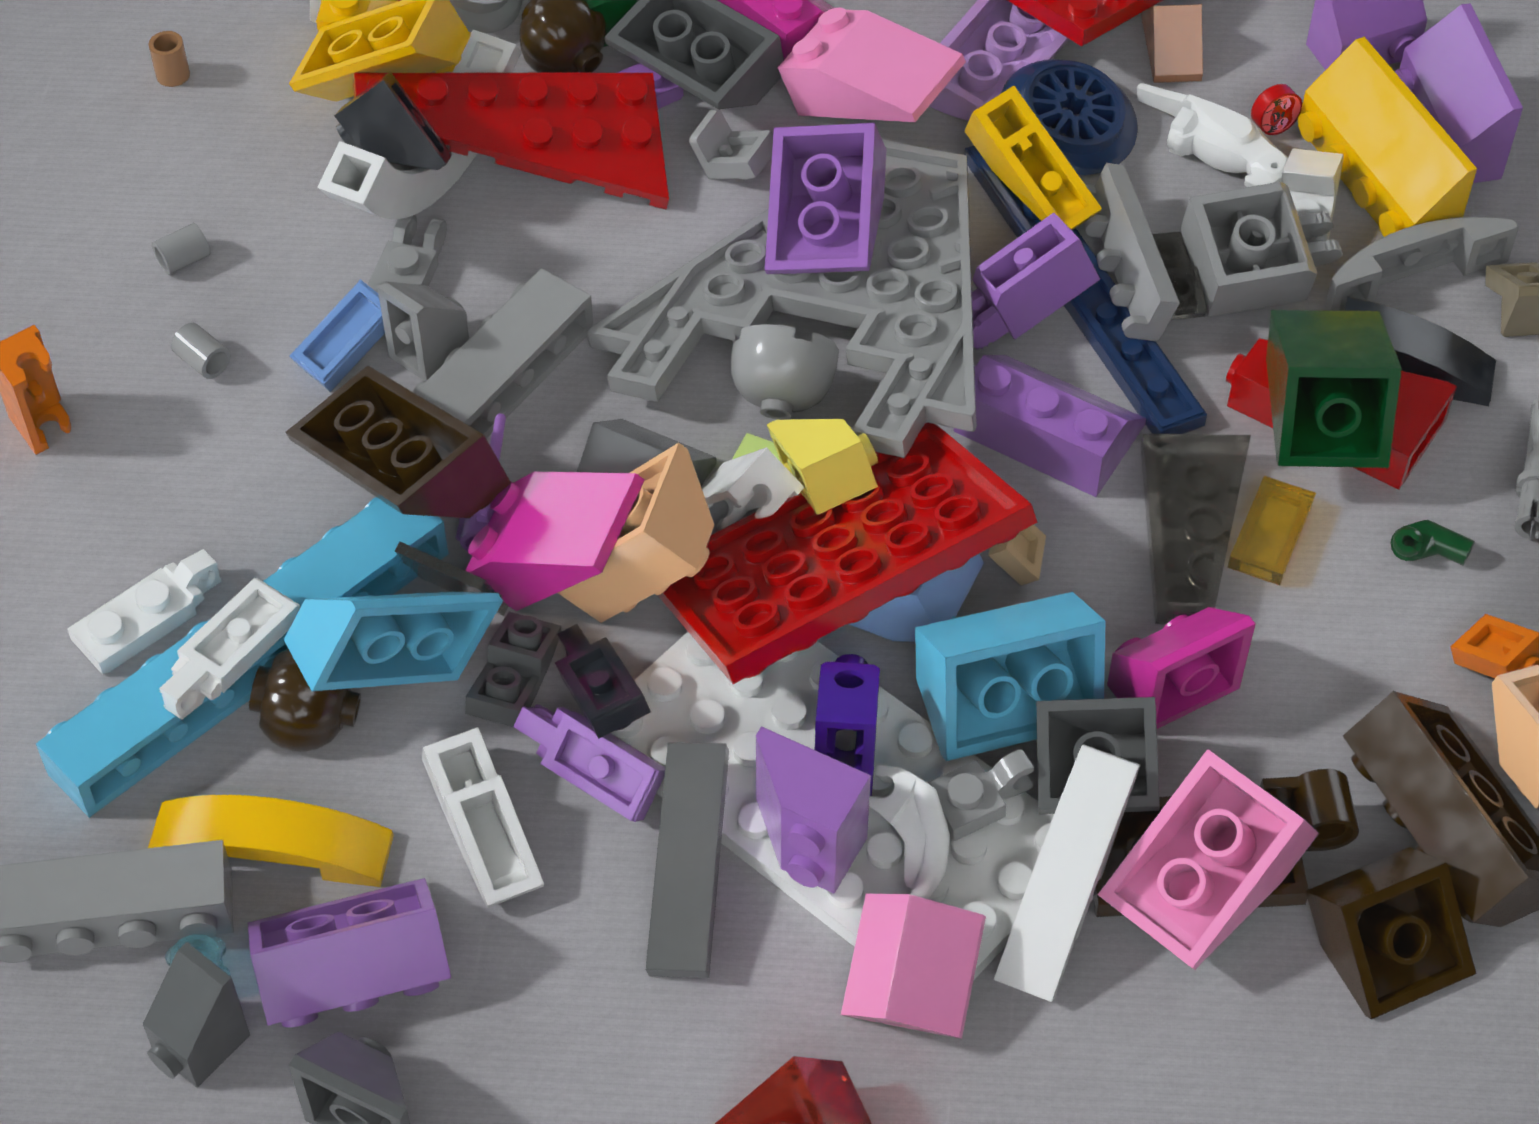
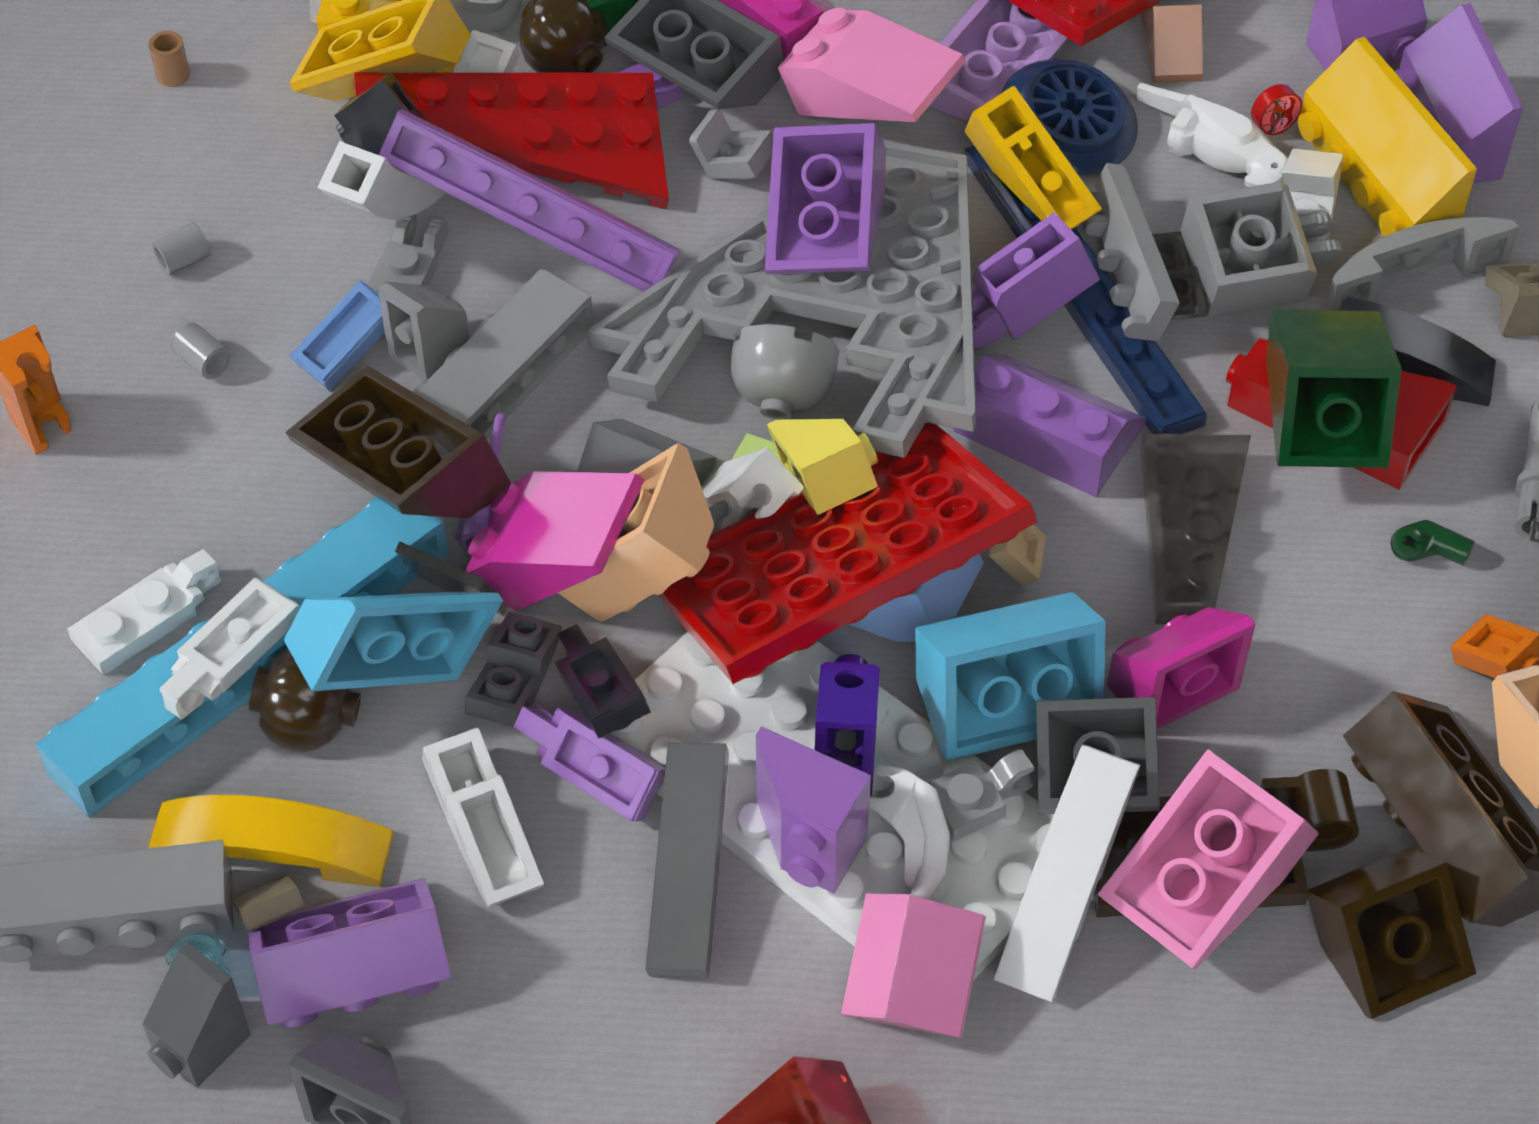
(268, 903): none -> dark tan tile
(527, 202): none -> medium lavender tile
(1271, 530): clear yellow tile -> none

